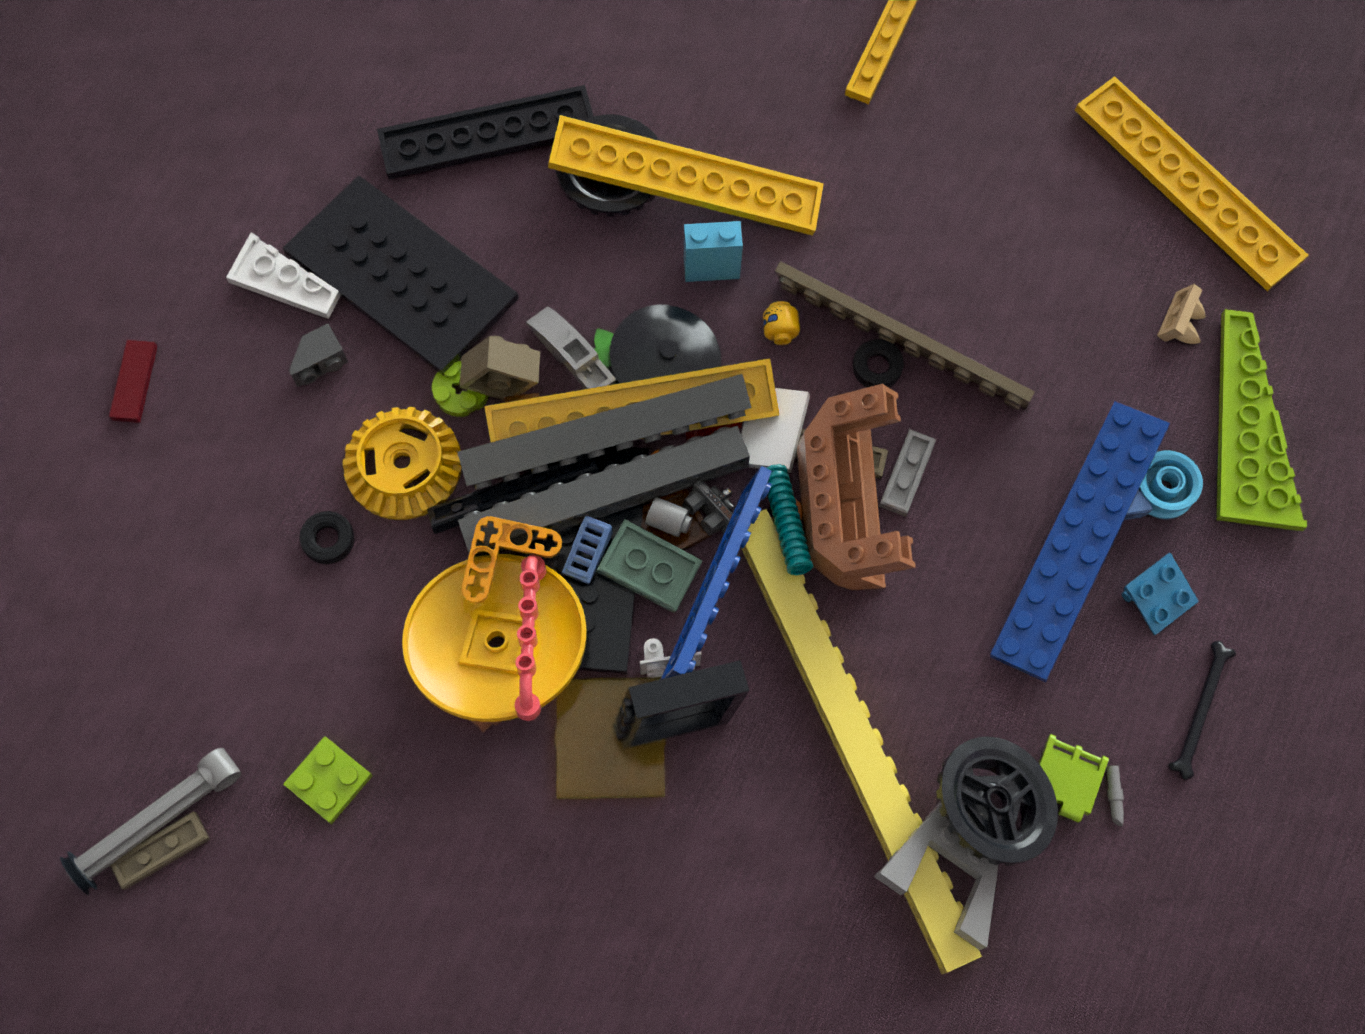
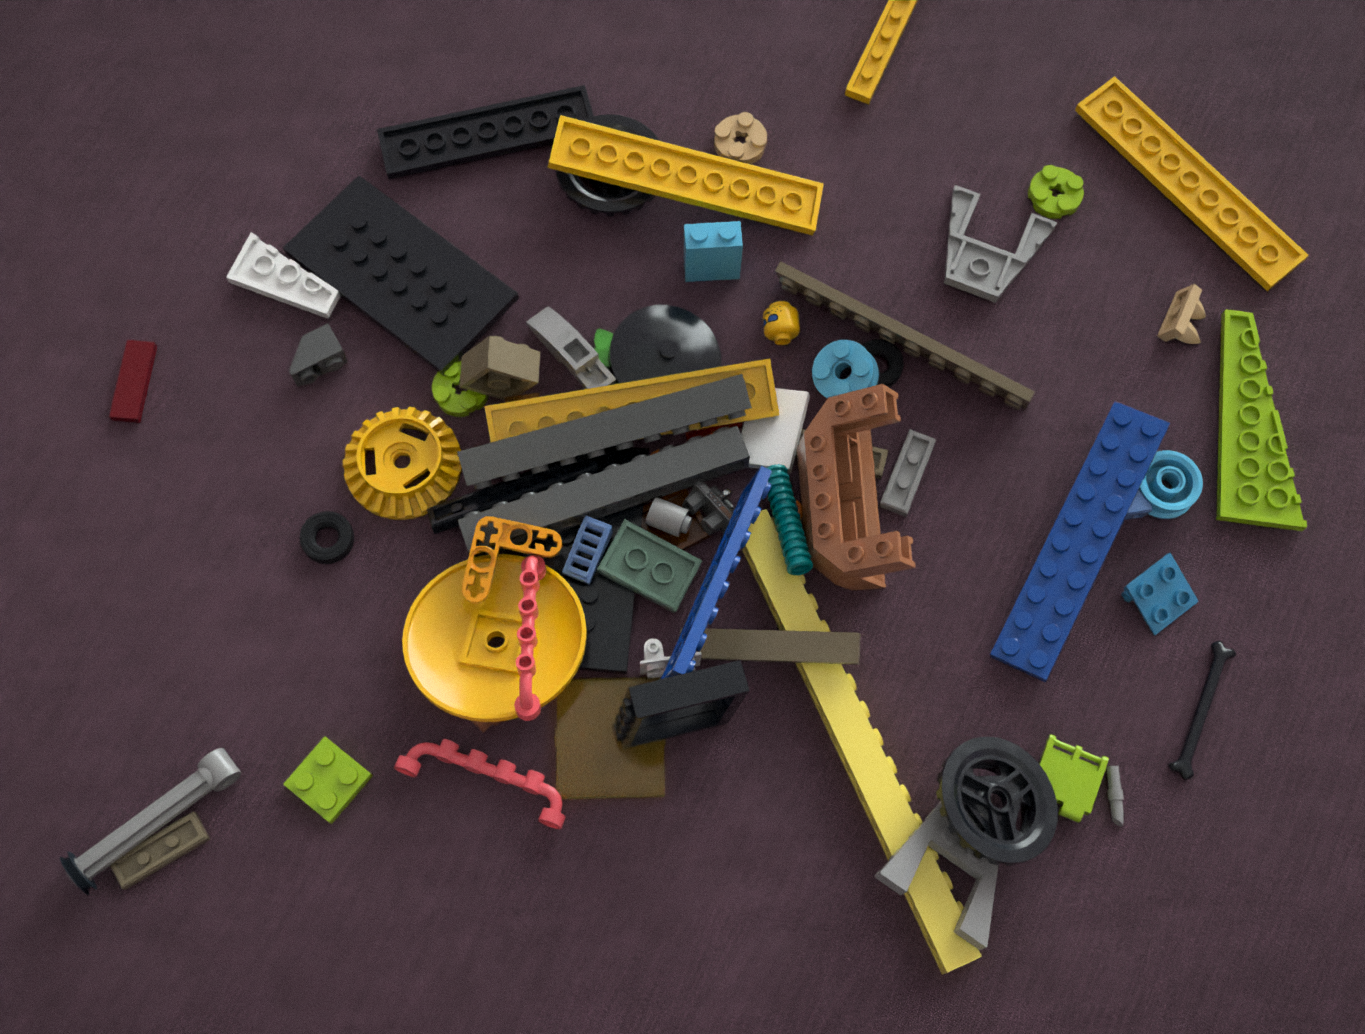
(476, 763): none -> coral bar
(744, 126): none -> tan plate
(782, 646): none -> dark tan tile
(837, 357): none -> medium azure wheel
(980, 266): none -> light grey wing
(1056, 178): none -> lime plate

